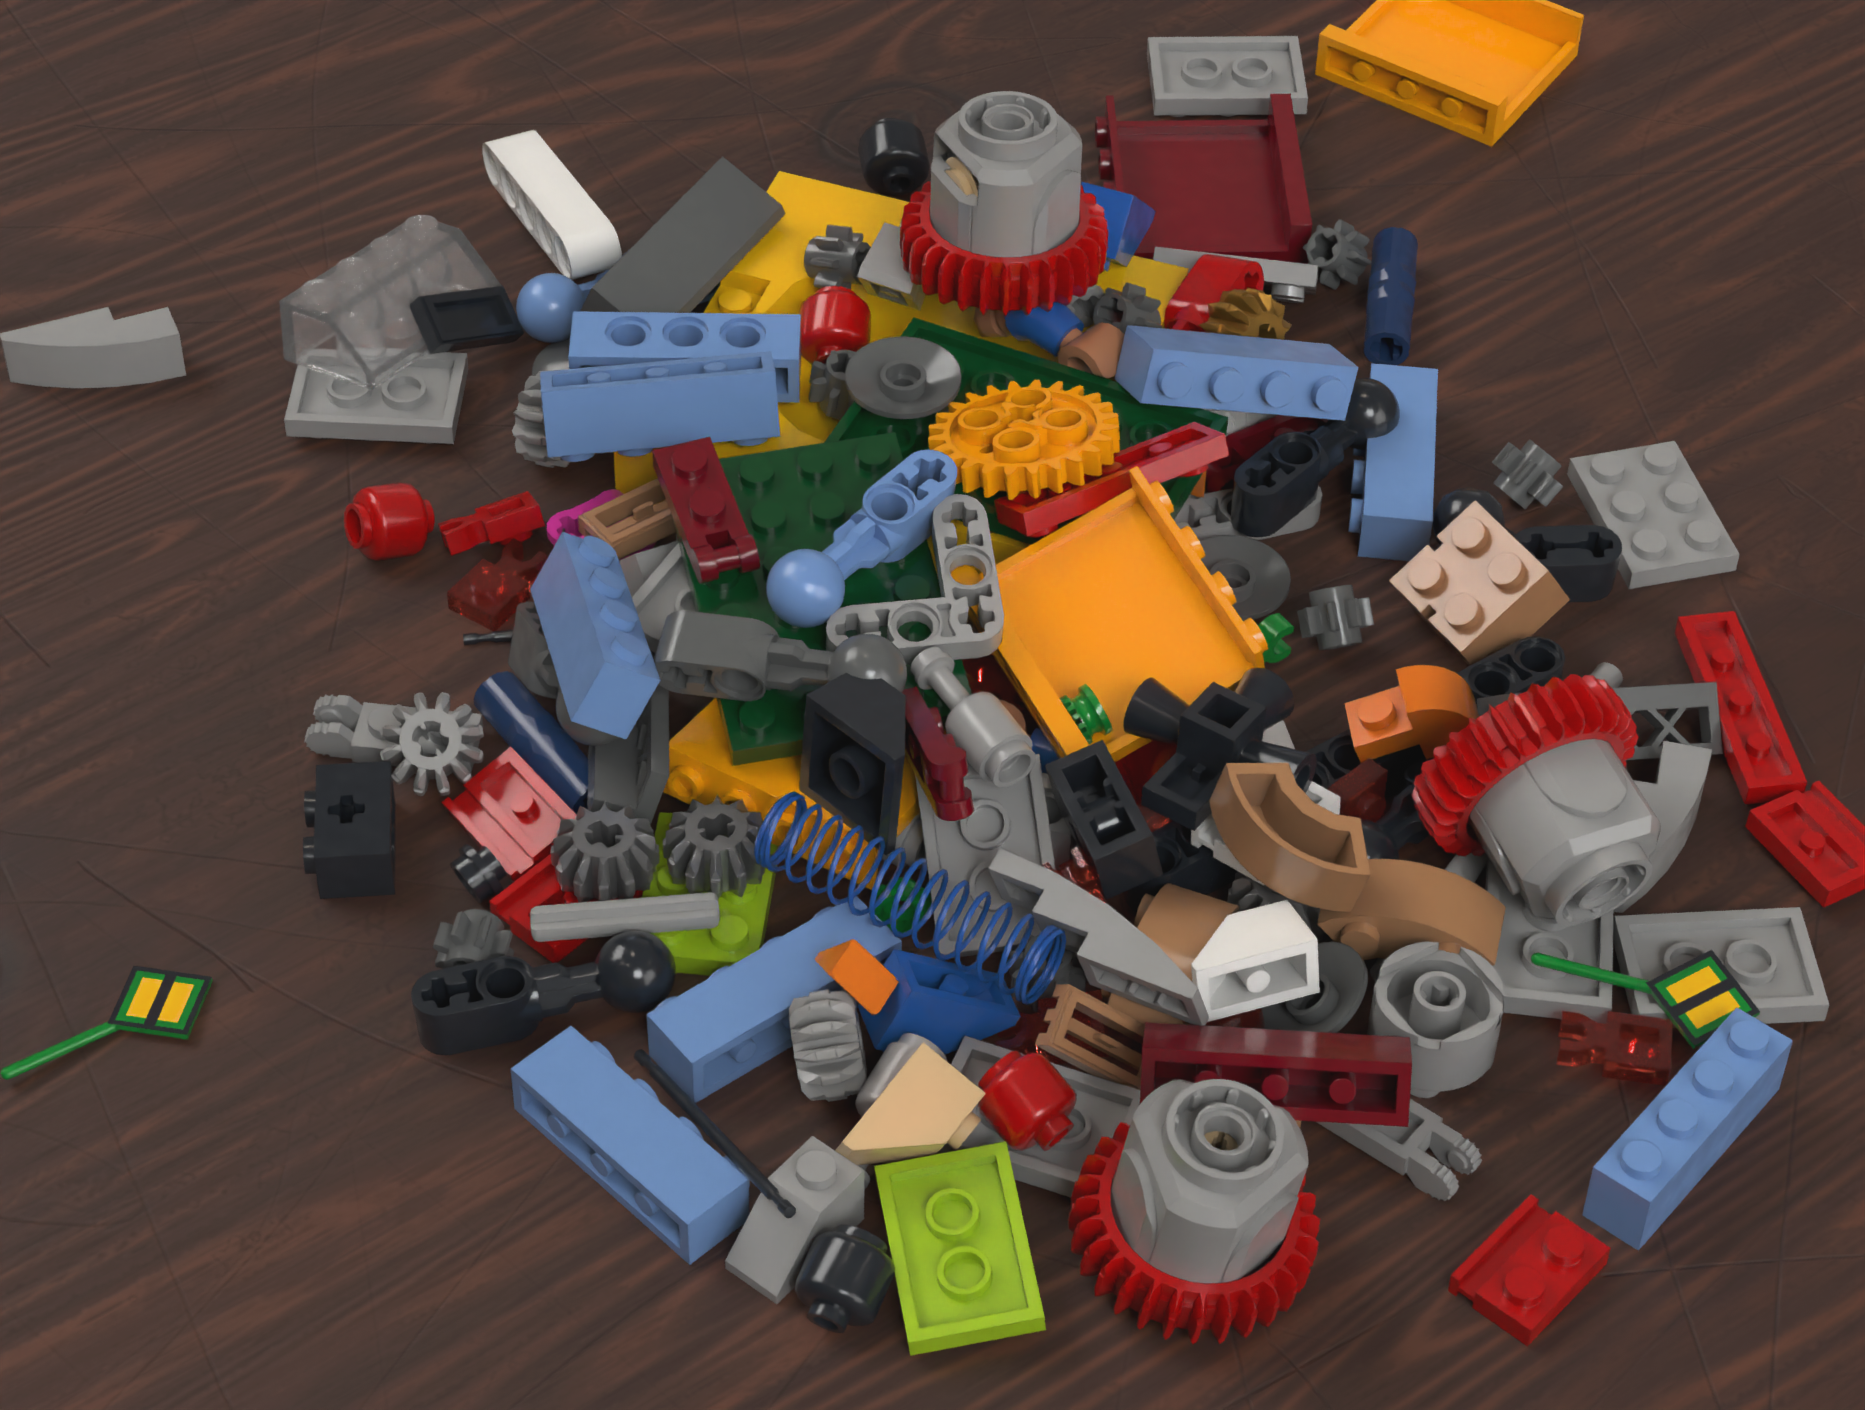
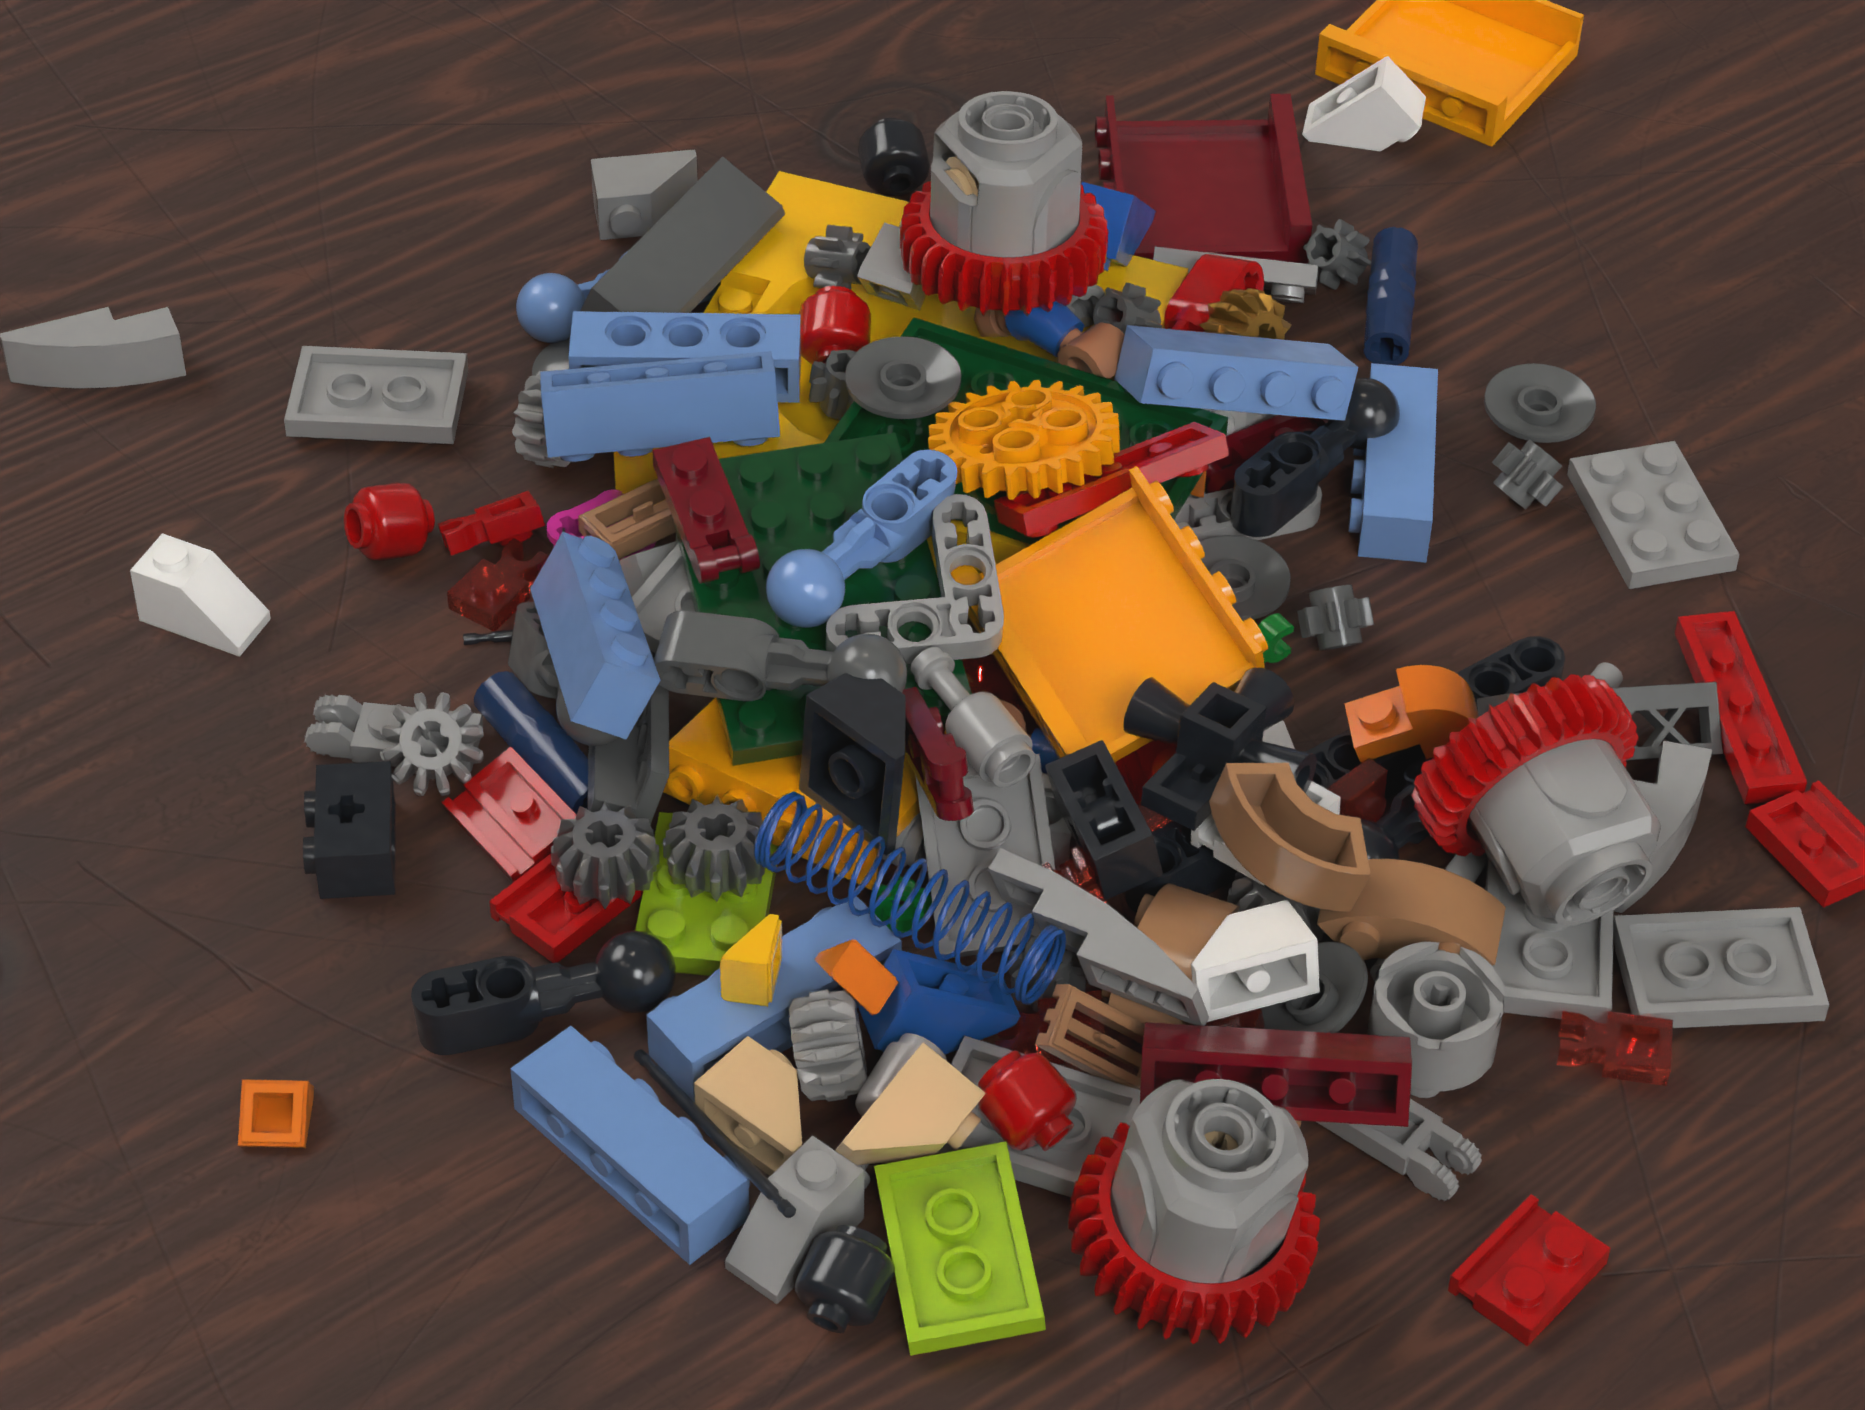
(149, 1003): piece -> none
(196, 596): none -> white slope
(275, 1113): none -> orange slope
(358, 313): clear slope -> none
(466, 319): black tile -> none
(472, 938): dark grey gear -> none
(479, 872): black plate -> none
(551, 204): white beam -> none
(624, 915): light grey axle -> none
(639, 190): none -> light grey slope
(753, 964): none -> yellow slope
(754, 1103): none -> tan slope
(1087, 713): green bush -> none
(1224, 74): light grey plate -> none
(1367, 110): none -> white slope
(1479, 587): piece -> none
(1539, 403): none -> dark grey dish
(1577, 556): black beam -> none
(1686, 1128): medium blue brick -> none
(1693, 995): piece -> none

